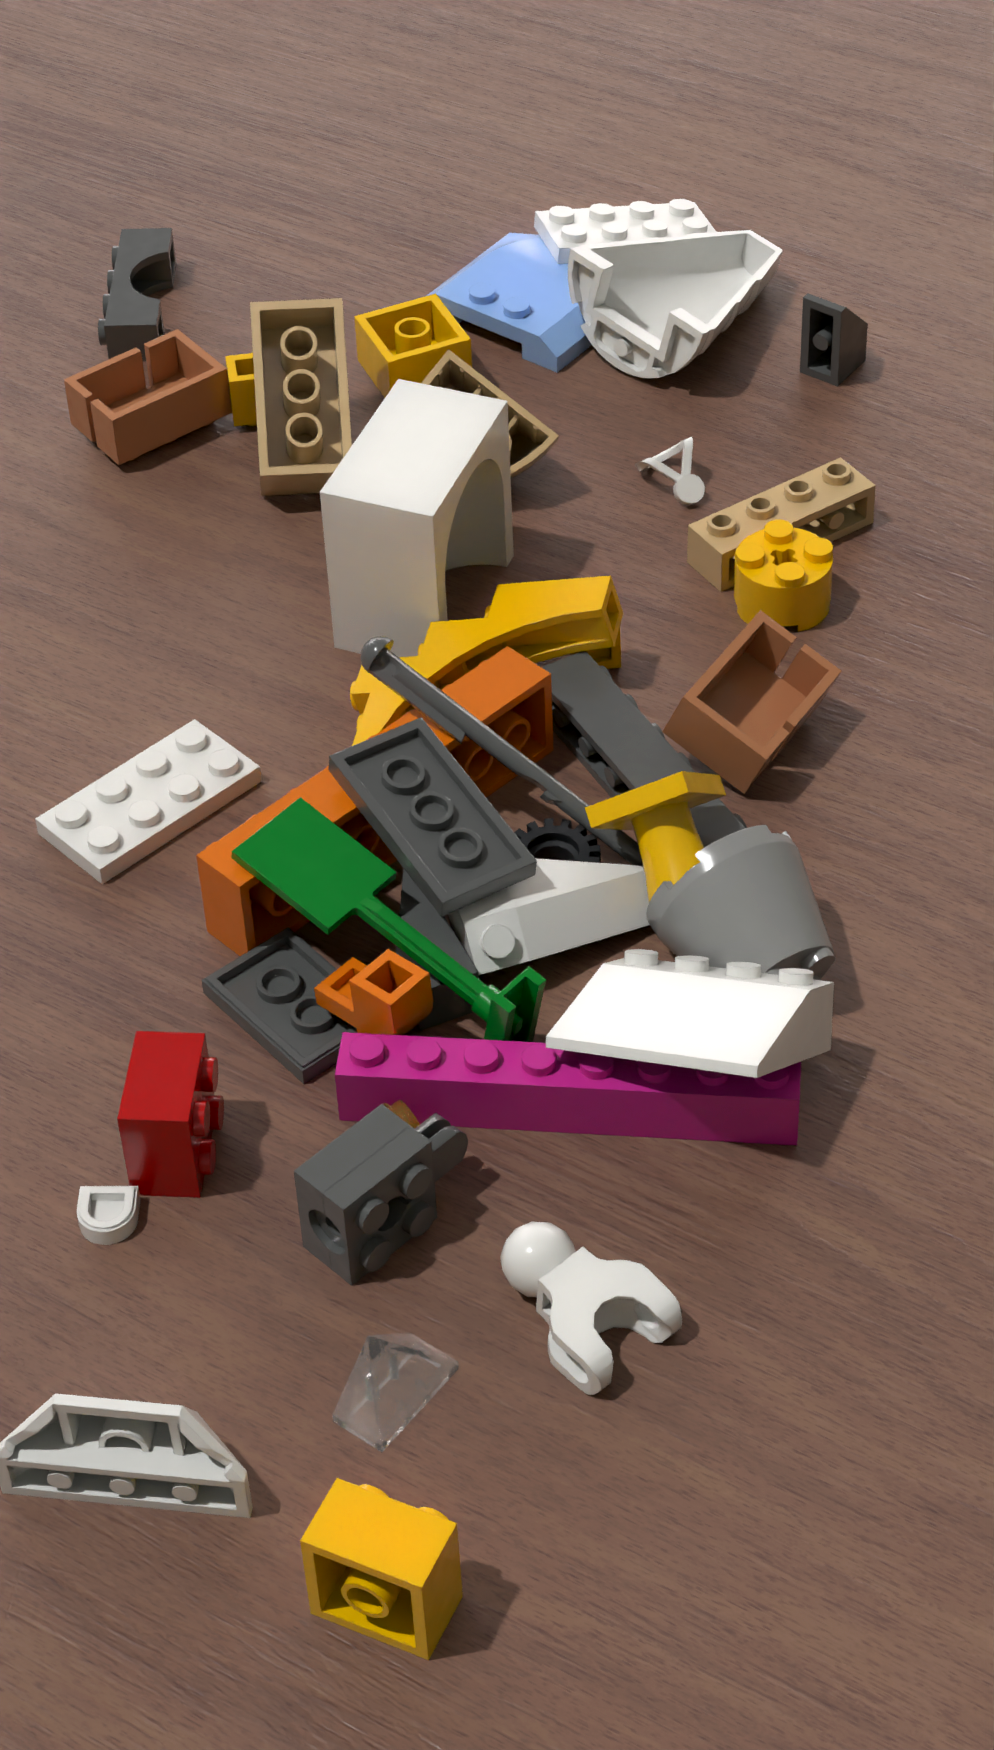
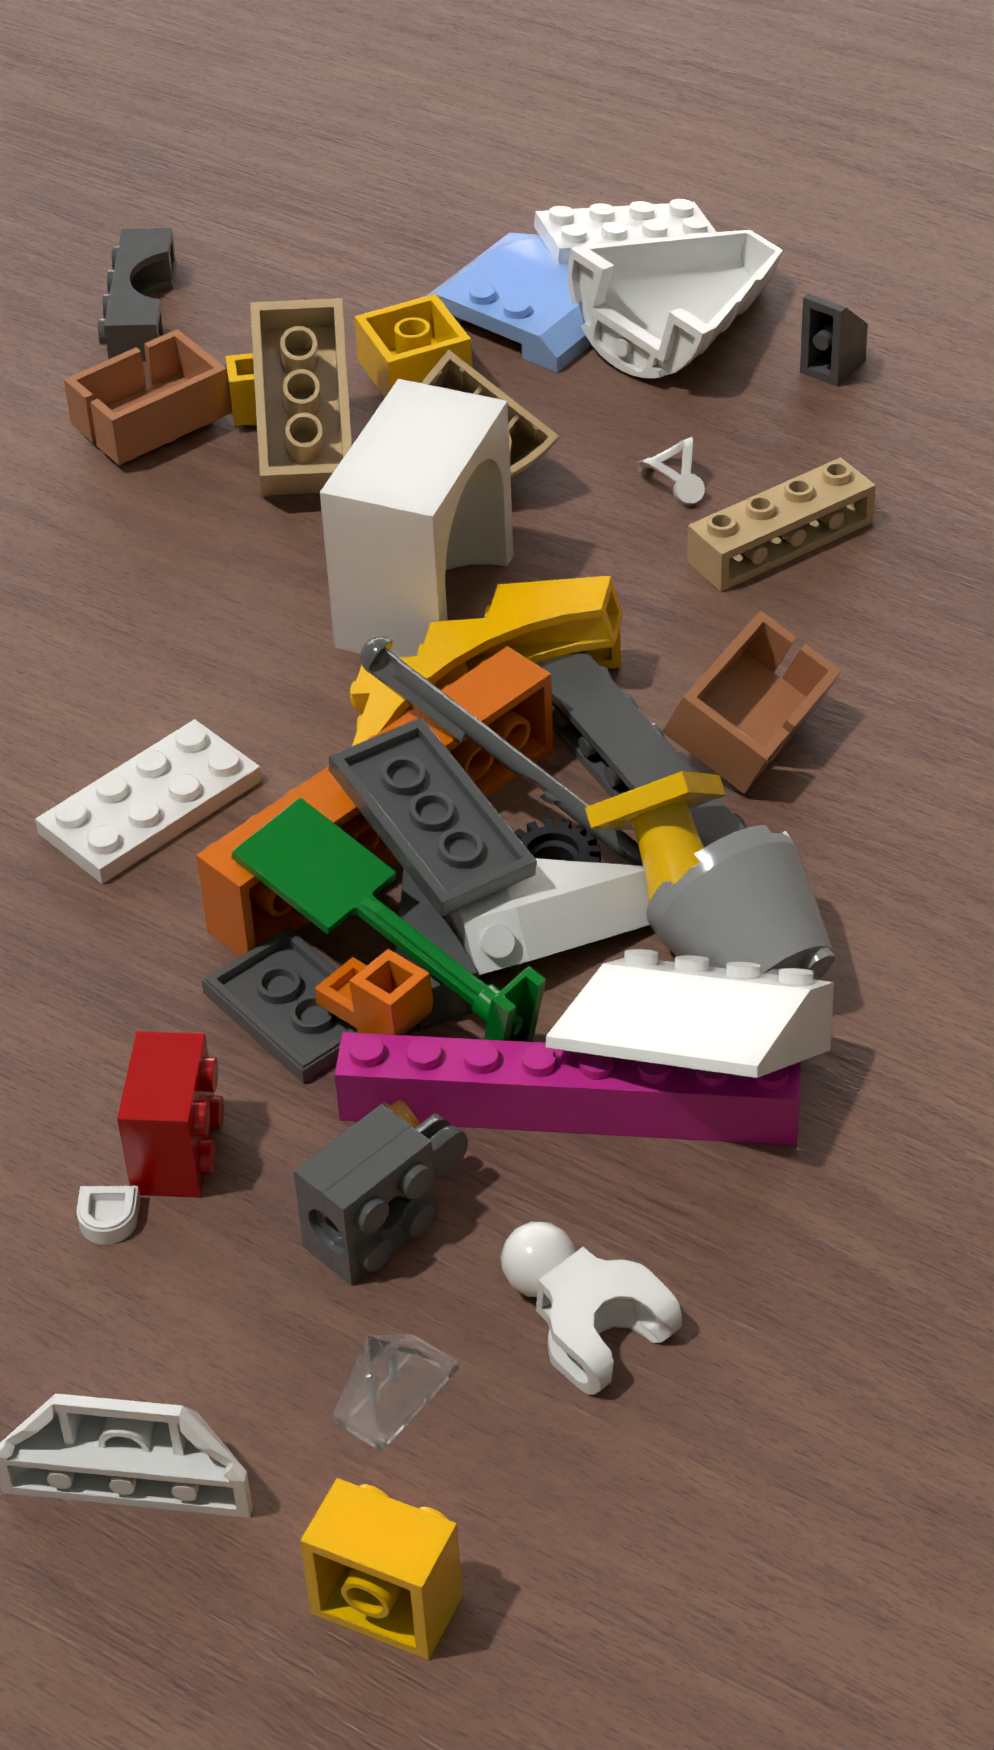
(784, 575): yellow brick -> none

